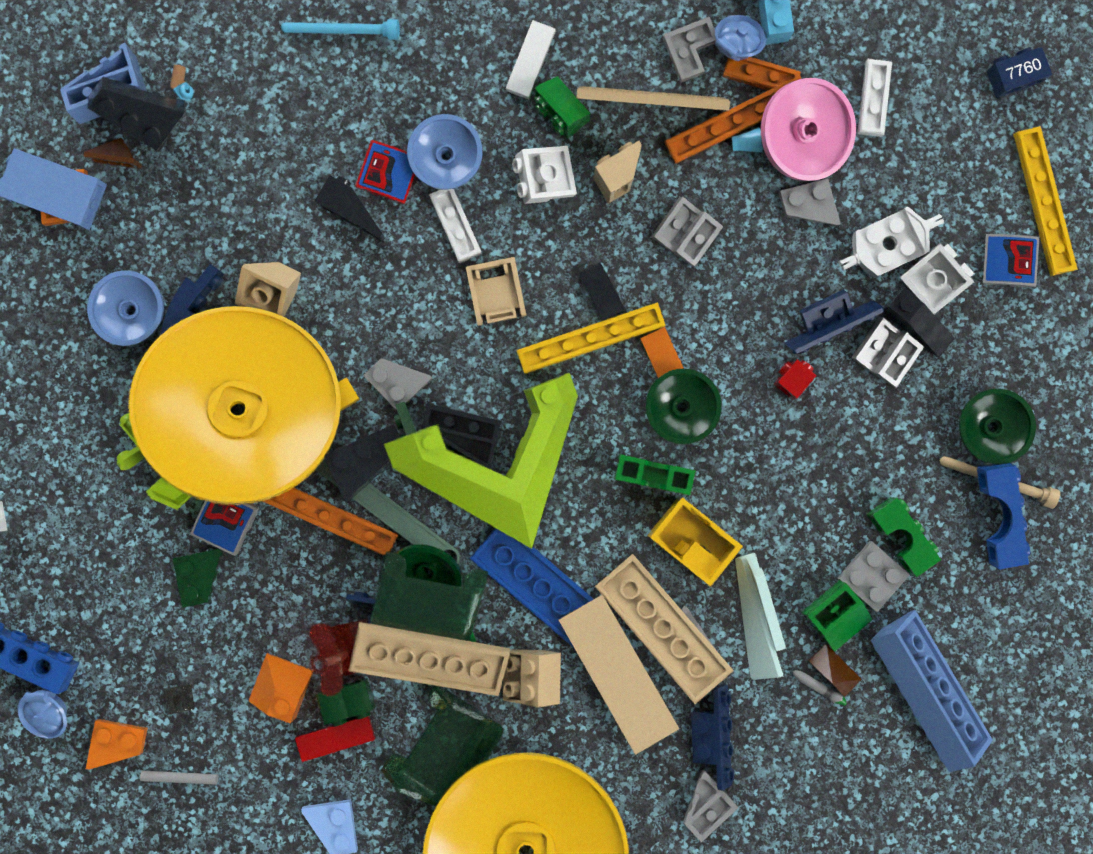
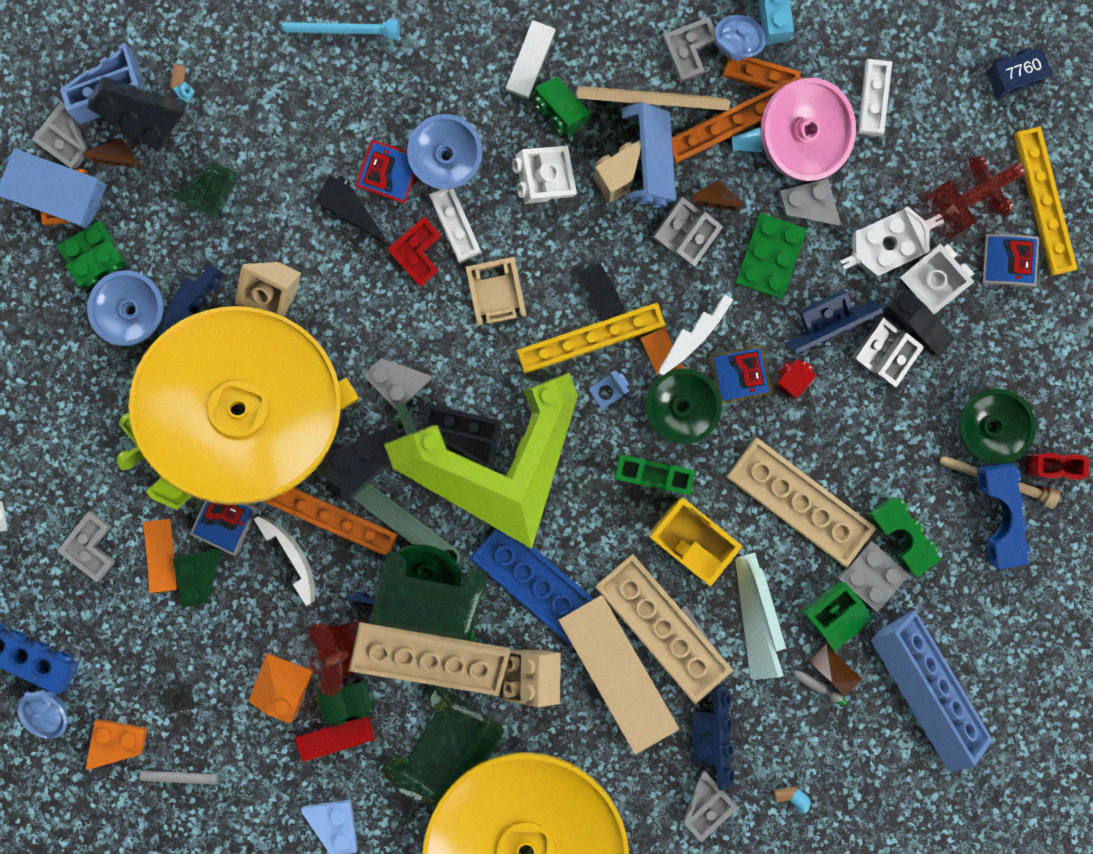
(62, 138): none -> light grey wing
(82, 550): none -> light grey plate
(92, 255): none -> green plate
(160, 555): none -> orange sticker
(210, 190): none -> clear green wing
(271, 530): none -> white slope
(410, 251): none -> red plate
(616, 382): none -> medium blue bracket
(656, 154): none -> medium blue panel
(688, 342): none -> white slope
(716, 197): none -> reddish brown slope
(741, 374): none -> slope
(770, 256): none -> green plate
(795, 796): none -> arm
(801, 502): none -> tan tile
(956, 206): none -> clear red piece
(1057, 466): none -> red brick

